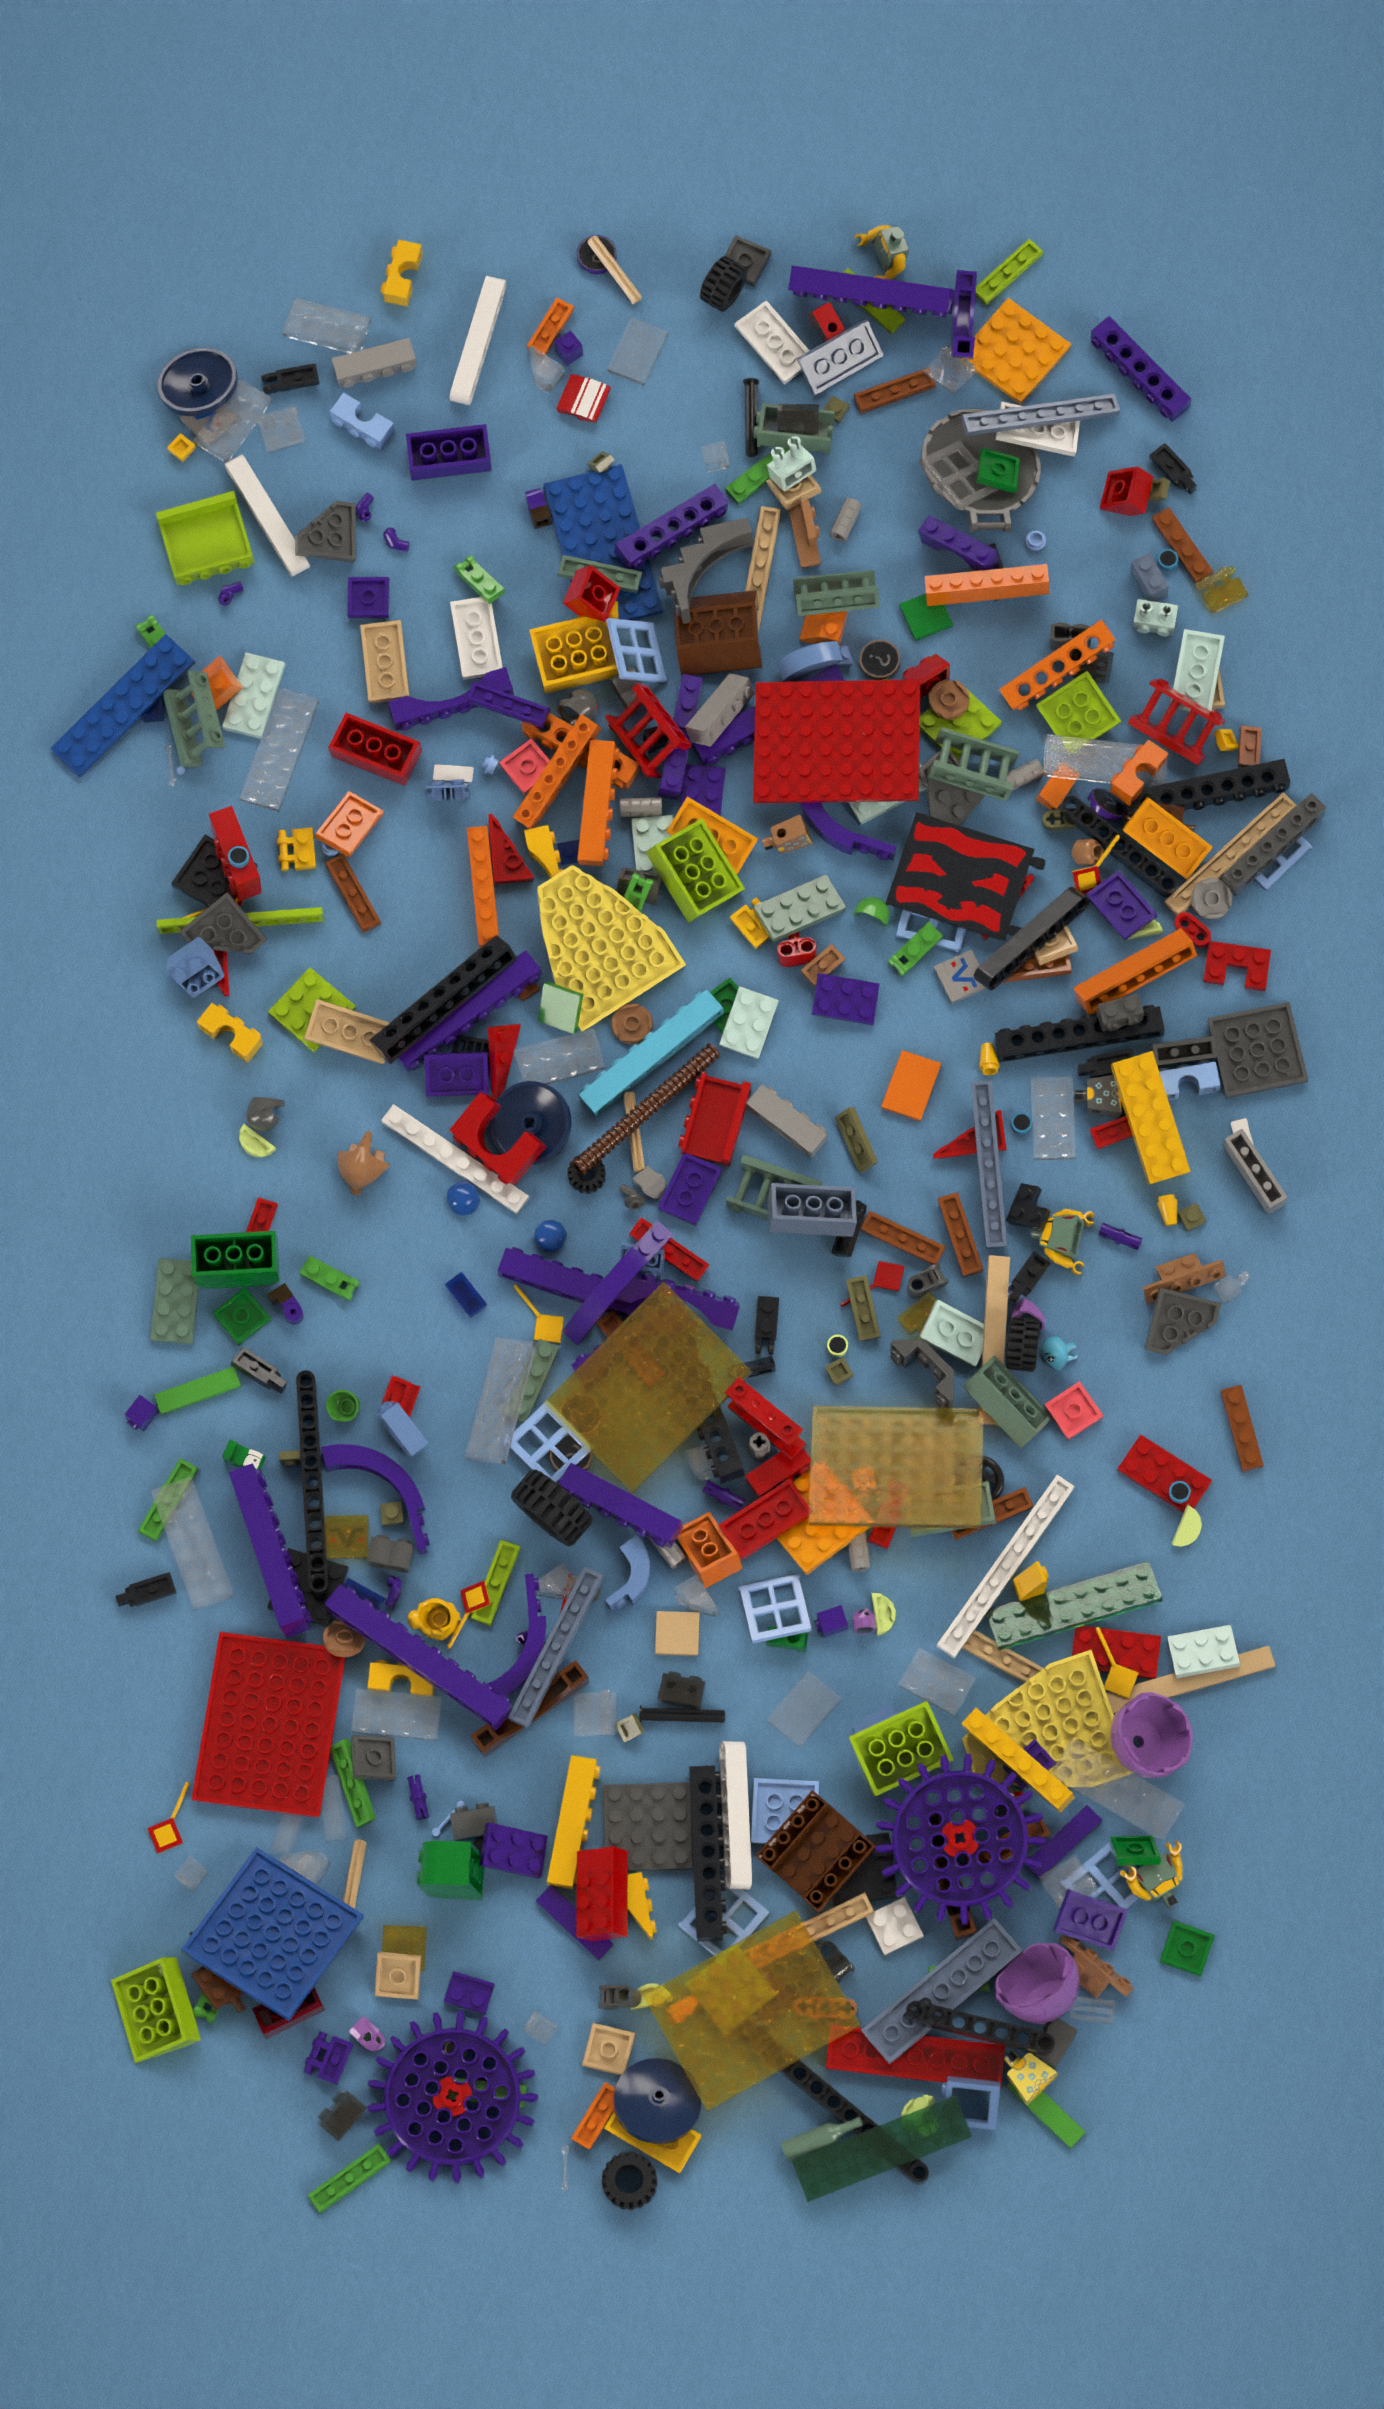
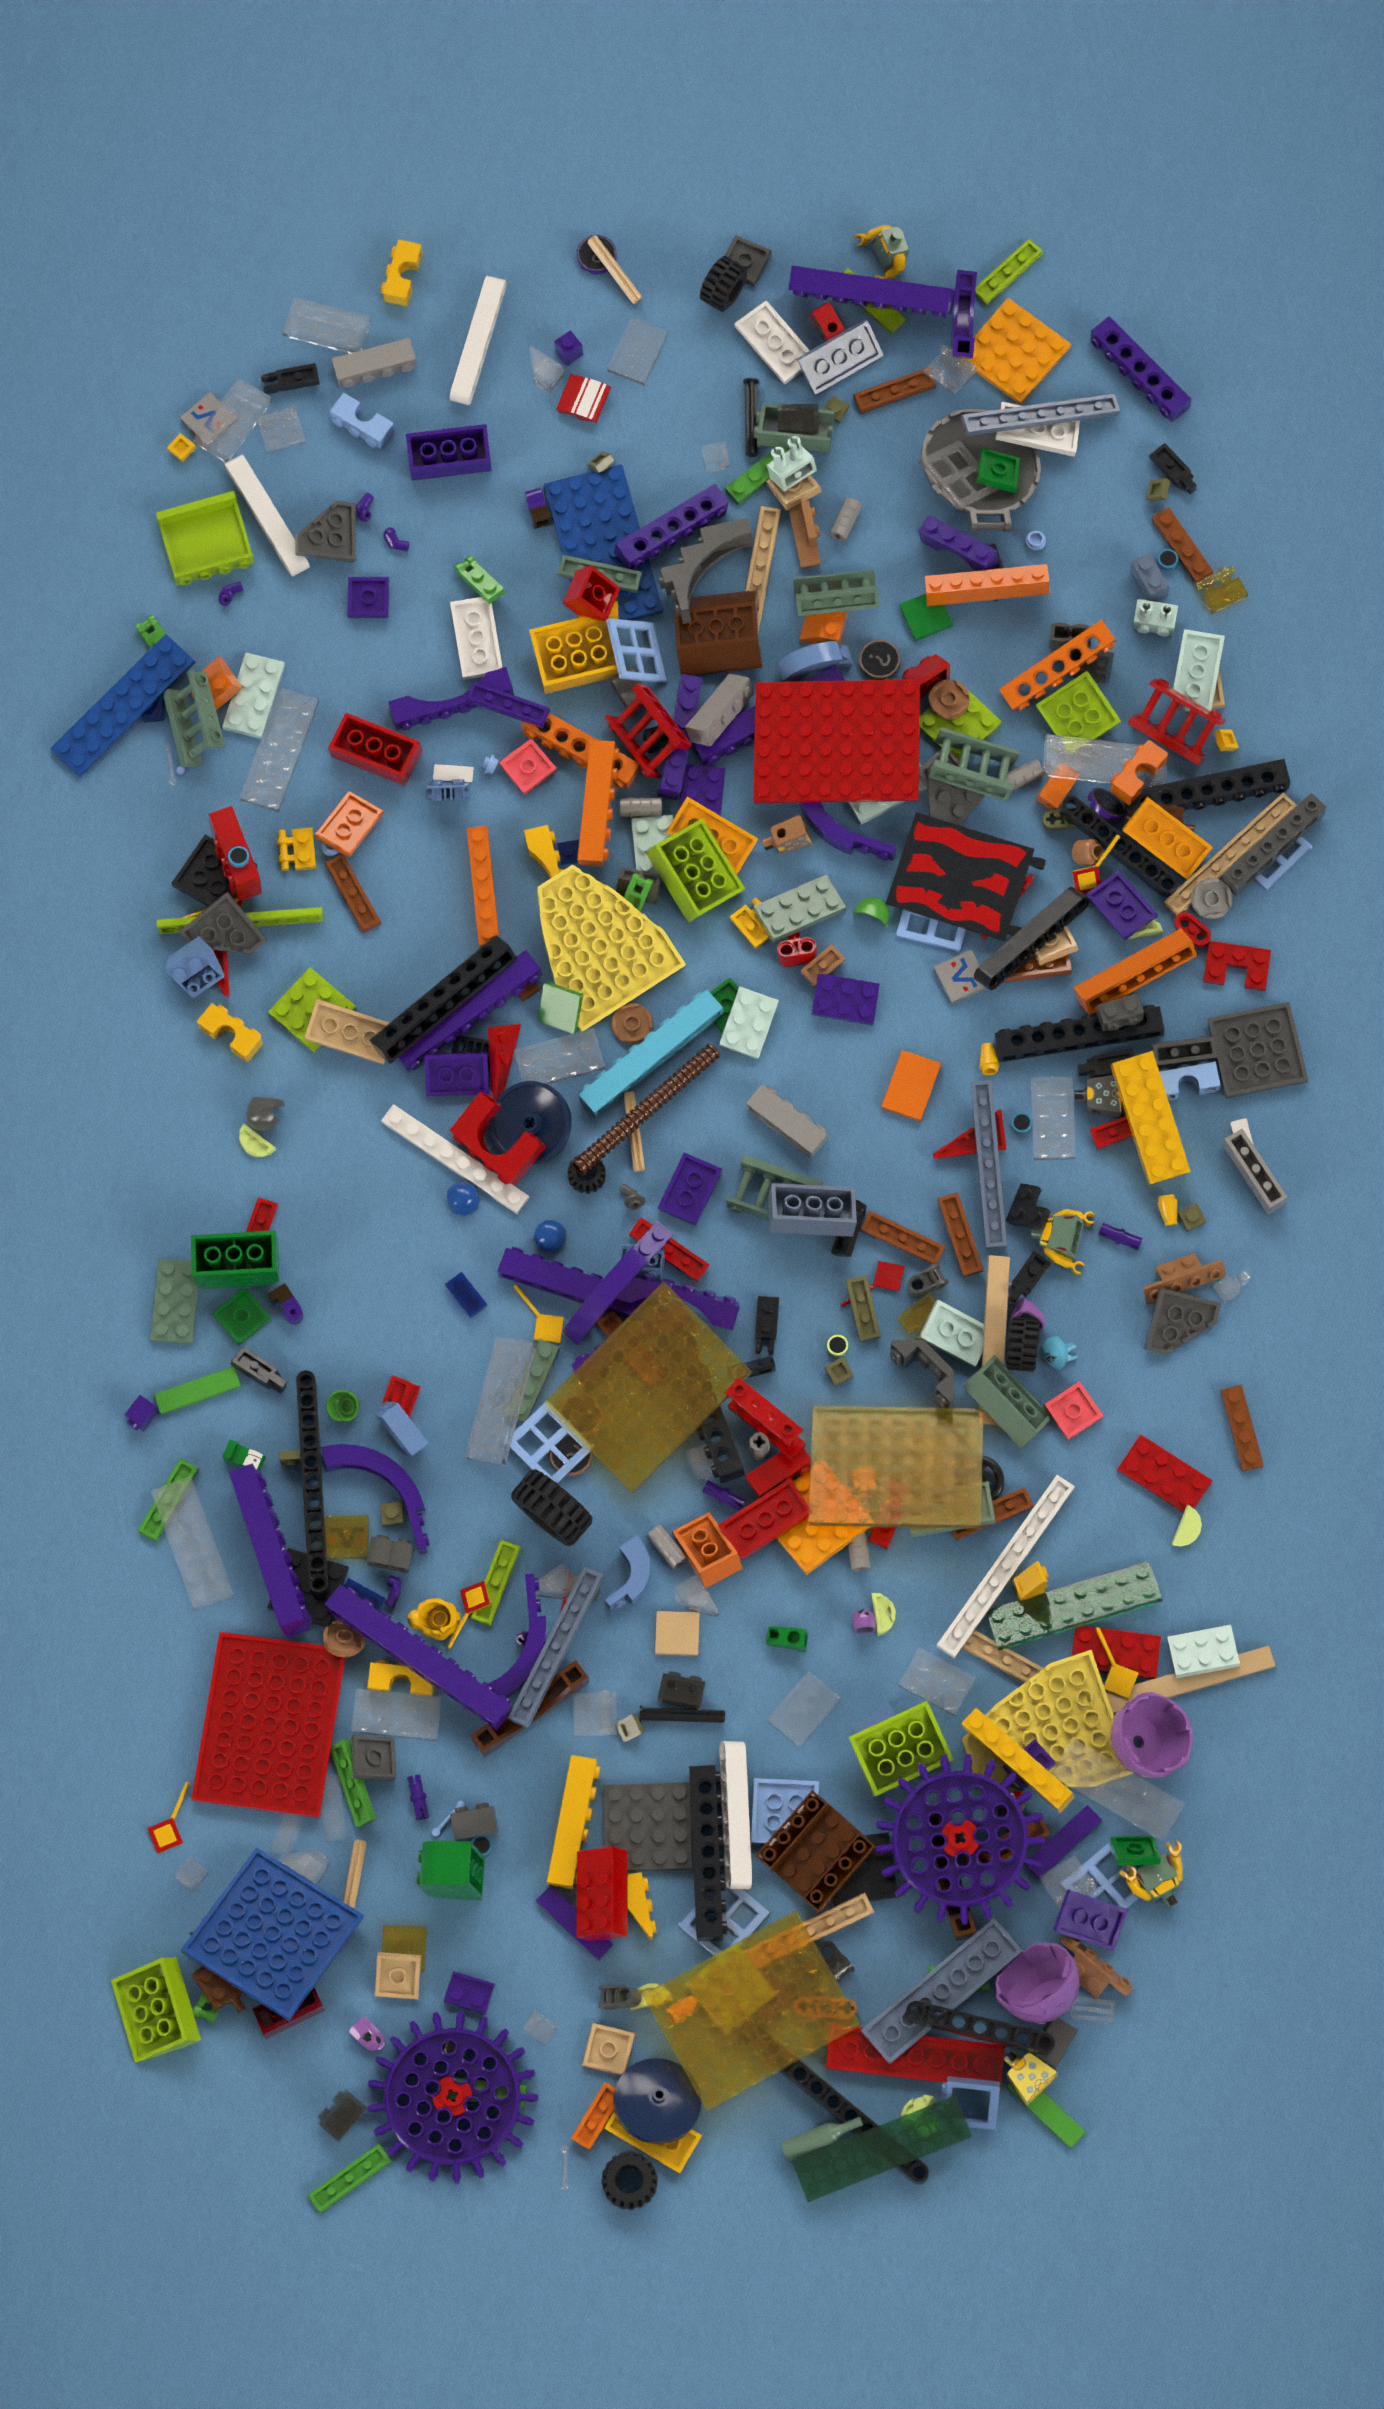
(147, 1591): black hinge -> none
(197, 382): dark blue dish -> none
(329, 1278): bright green plate -> none
(334, 2060): dark purple plate -> none
(359, 1166): medium nougat piece -> none
(384, 661): tan plate -> none
(507, 863): red wing -> none
(513, 1850): dark purple plate -> none
(551, 326): orange plate -> none
(557, 772): orange brick -> none
(580, 701): dark grey helmet -> none
(621, 1506): dark purple brick -> none
(650, 1182): light grey tile -> none
(715, 1119): red panel -> none
(775, 1608): light blue window -> none
(831, 1621): dark purple brick -> none
(856, 1139): olive plate -> none
(894, 1926): white plate -> none
(916, 948): bright green plate -> none
(1127, 491): red slope -> none
(1179, 1492): tile -> none
(1187, 1948): green tile -> none
(1249, 746): dark orange plate -> none

